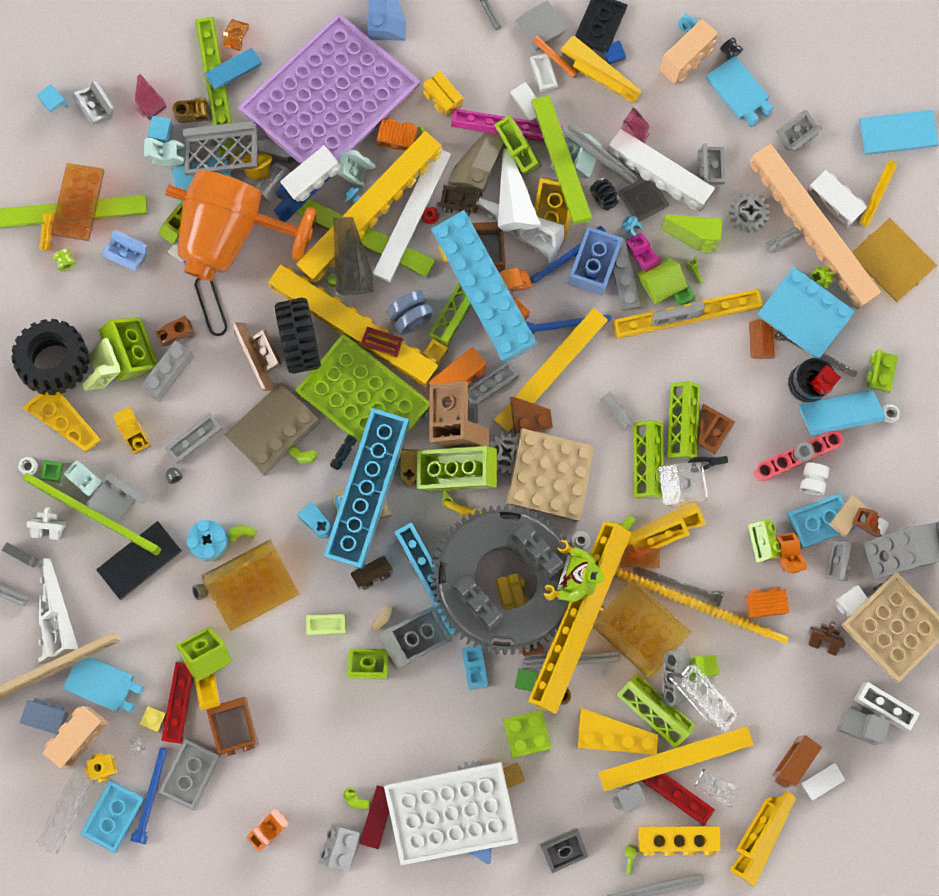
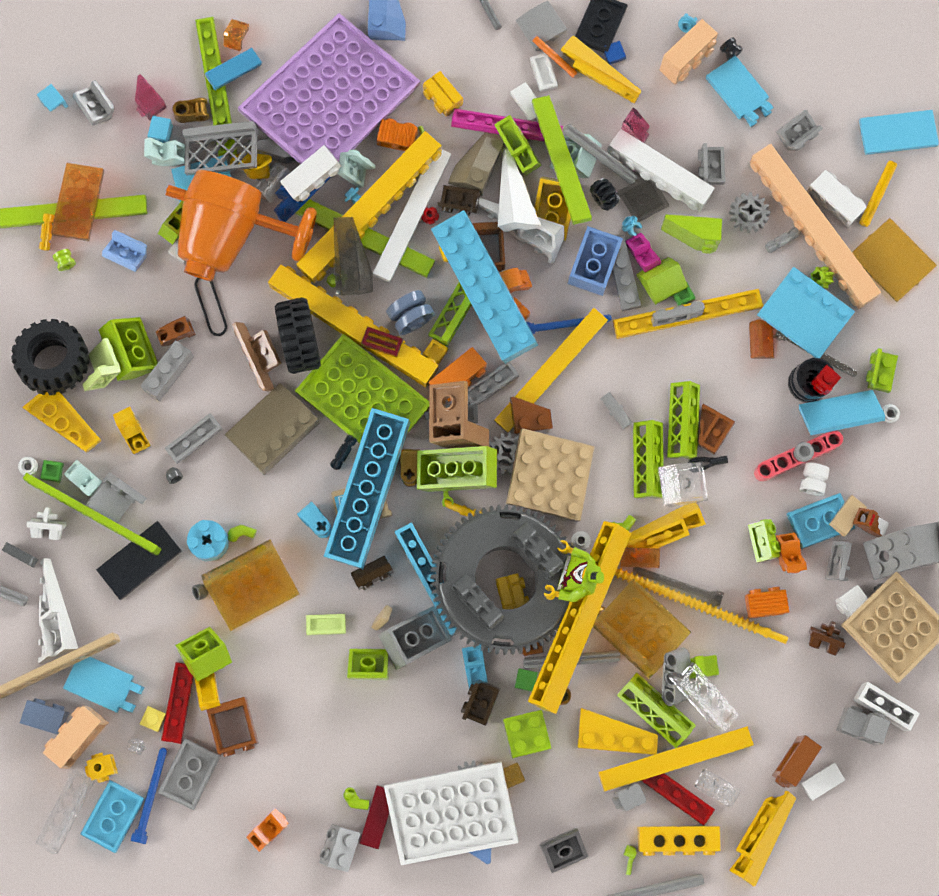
(303, 457): lime arm -> none
(480, 702): none -> dark brown bracket
(557, 263): blue piece -> none
(693, 267): lime hand -> none

